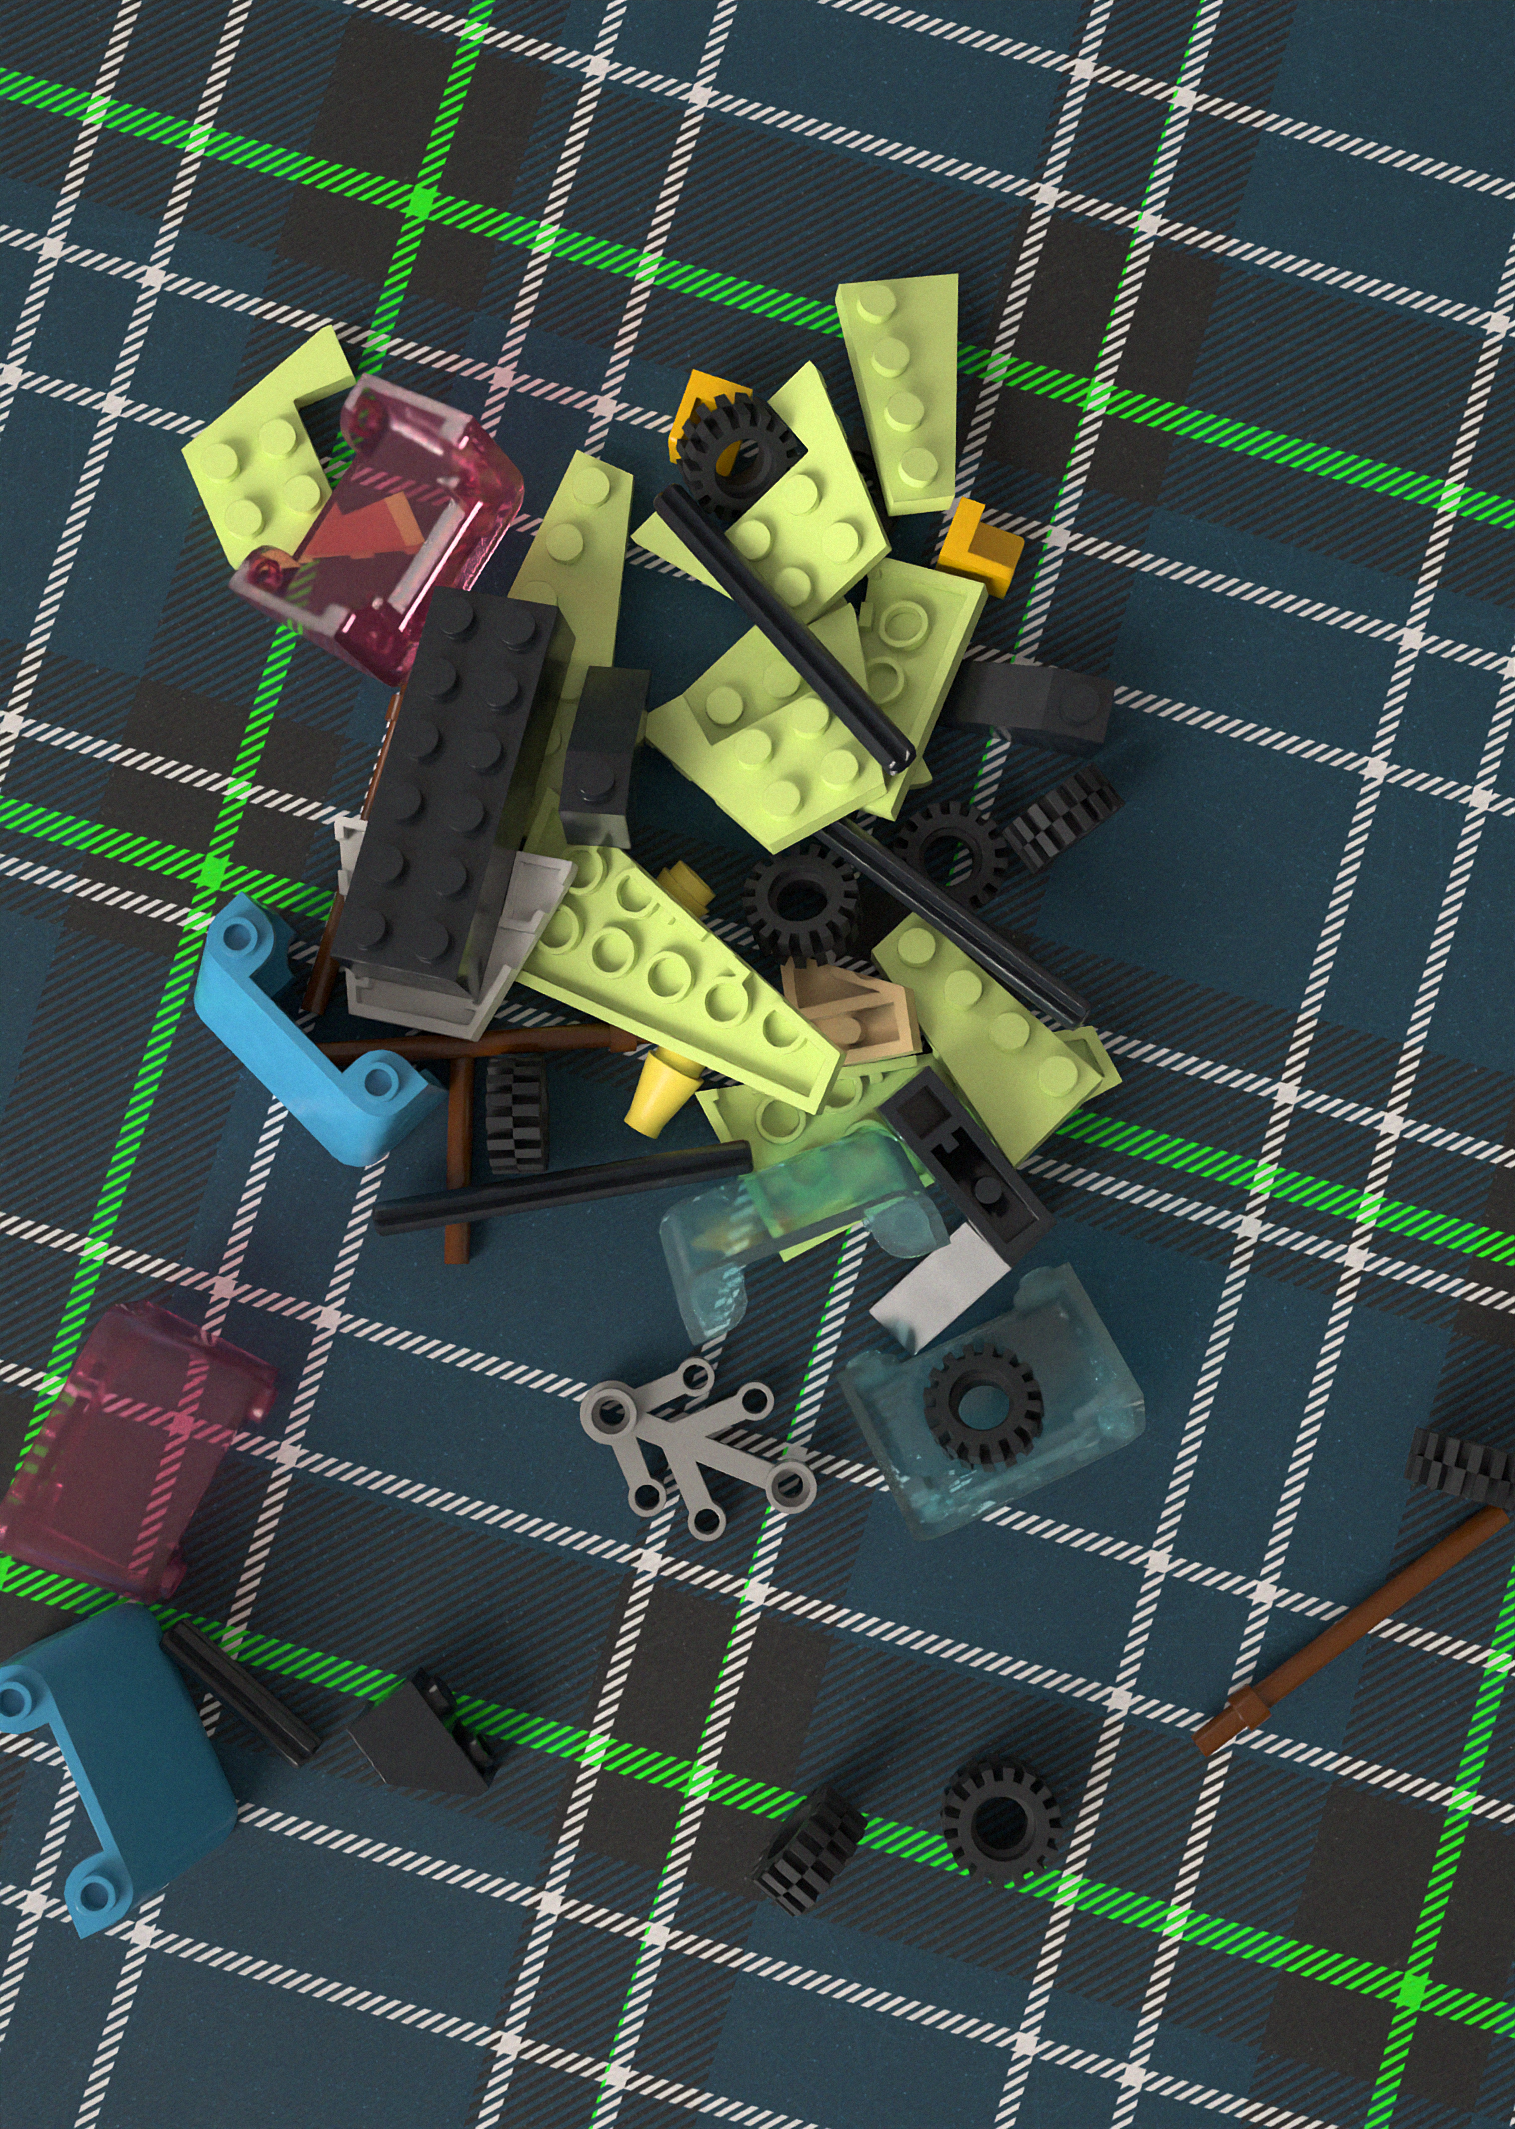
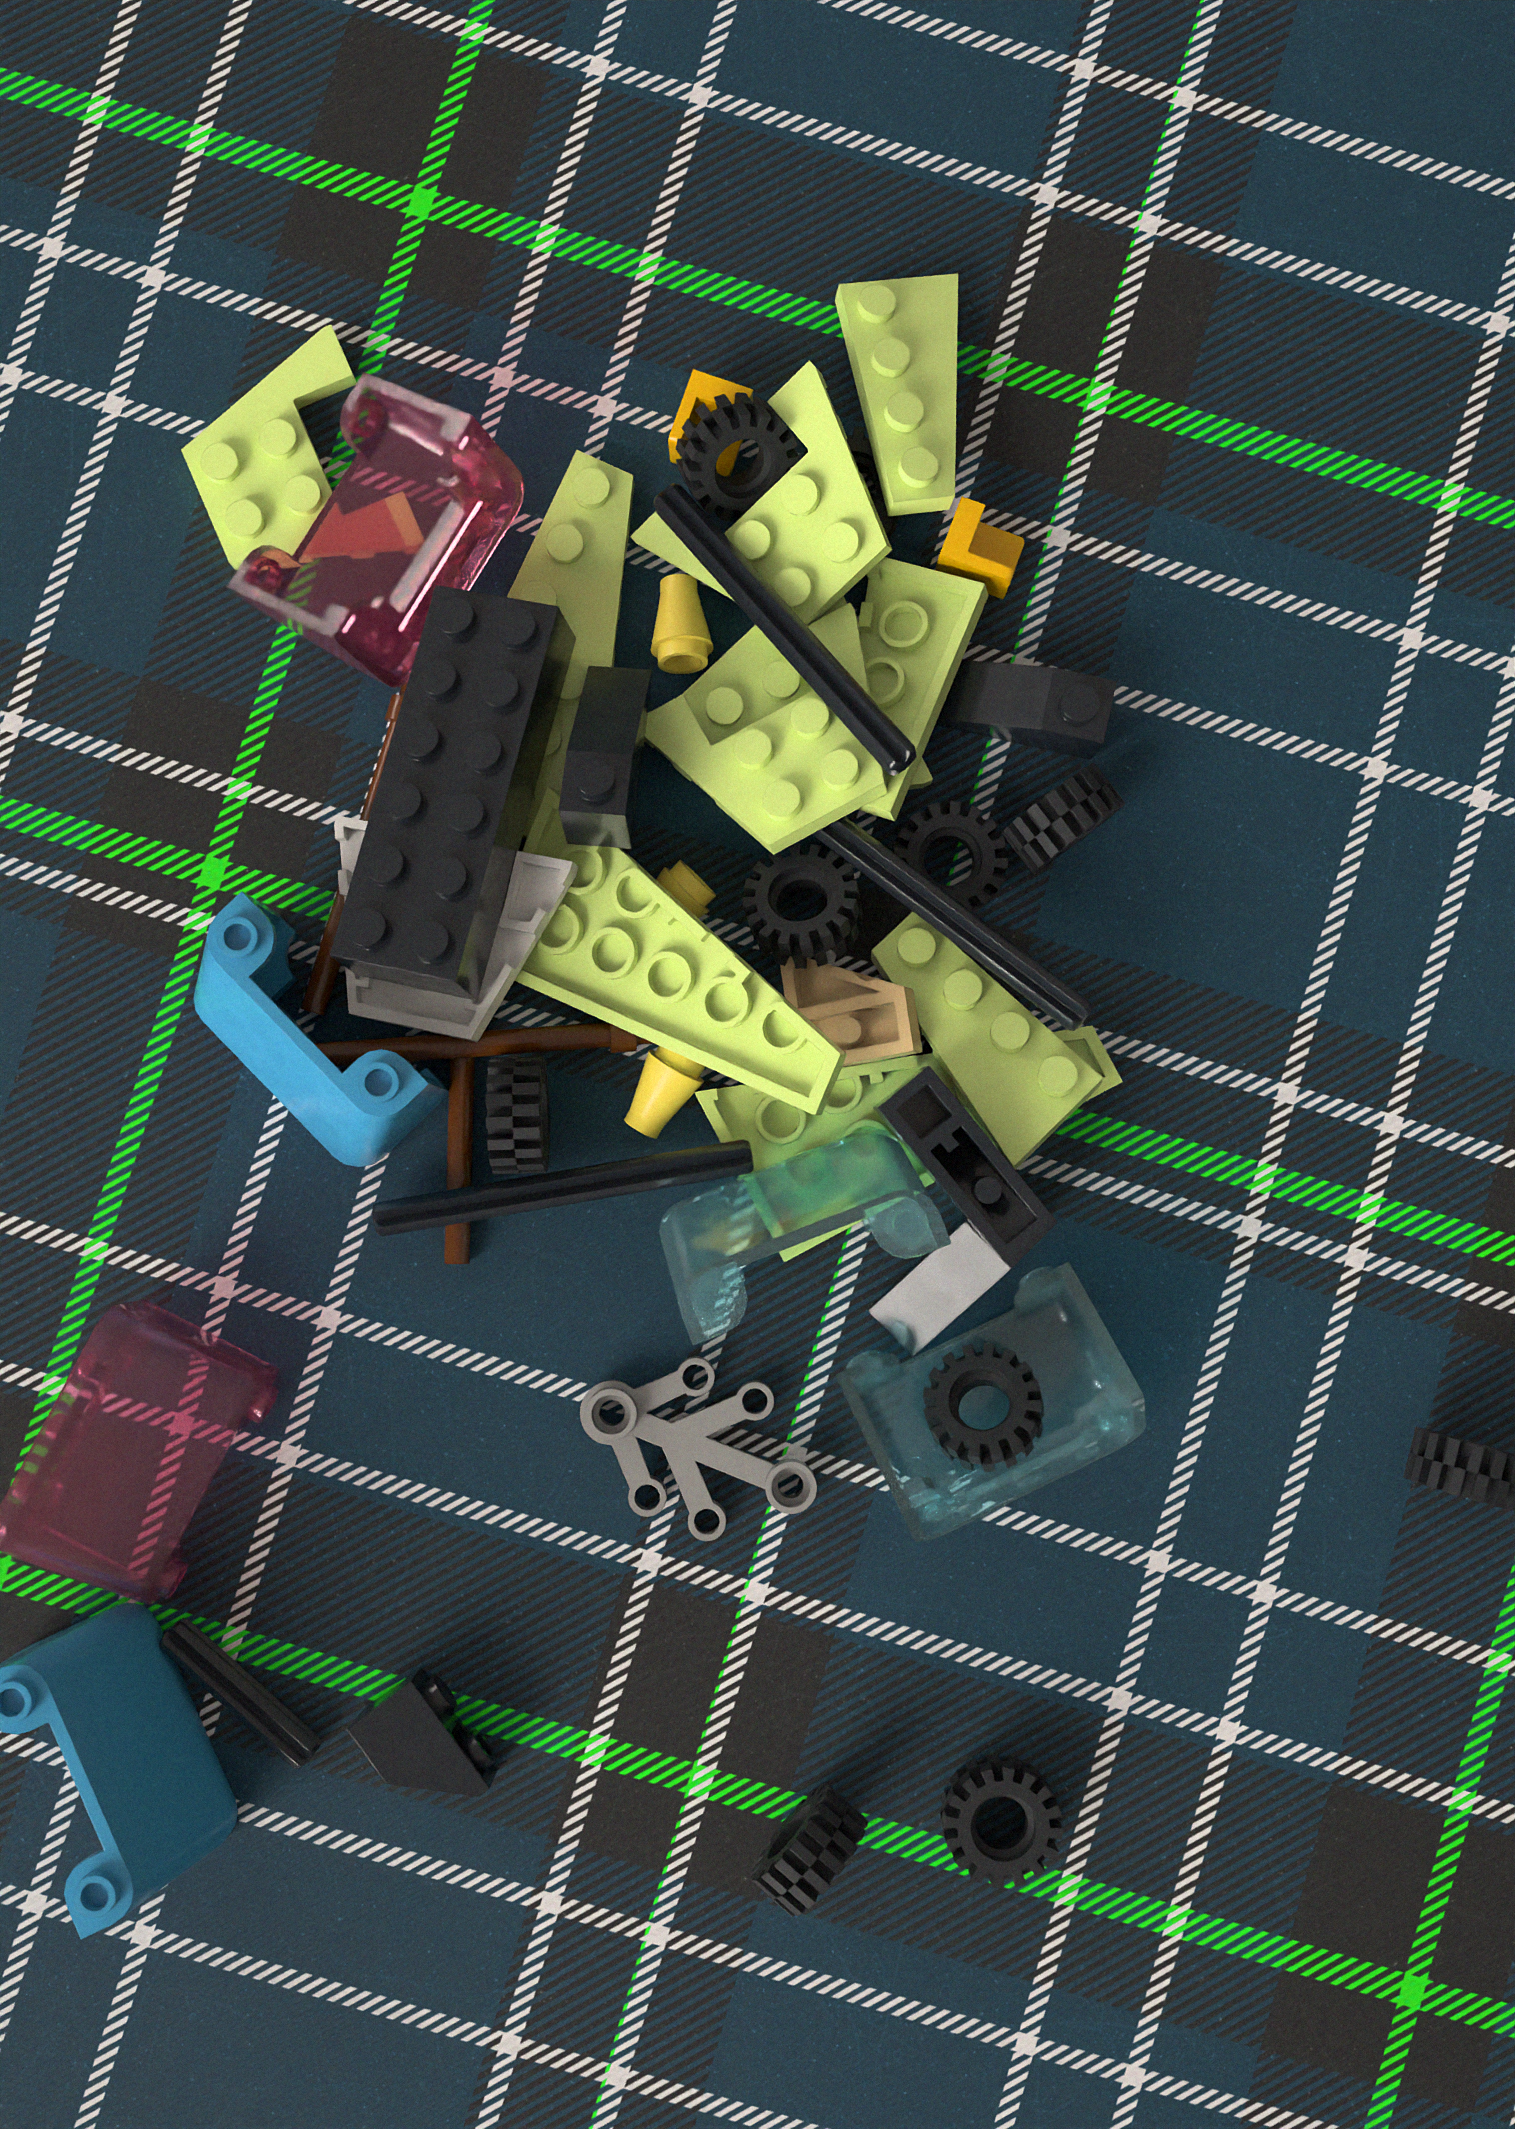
(680, 631): none -> light yellow cone
(1251, 1706): reddish brown bar -> none

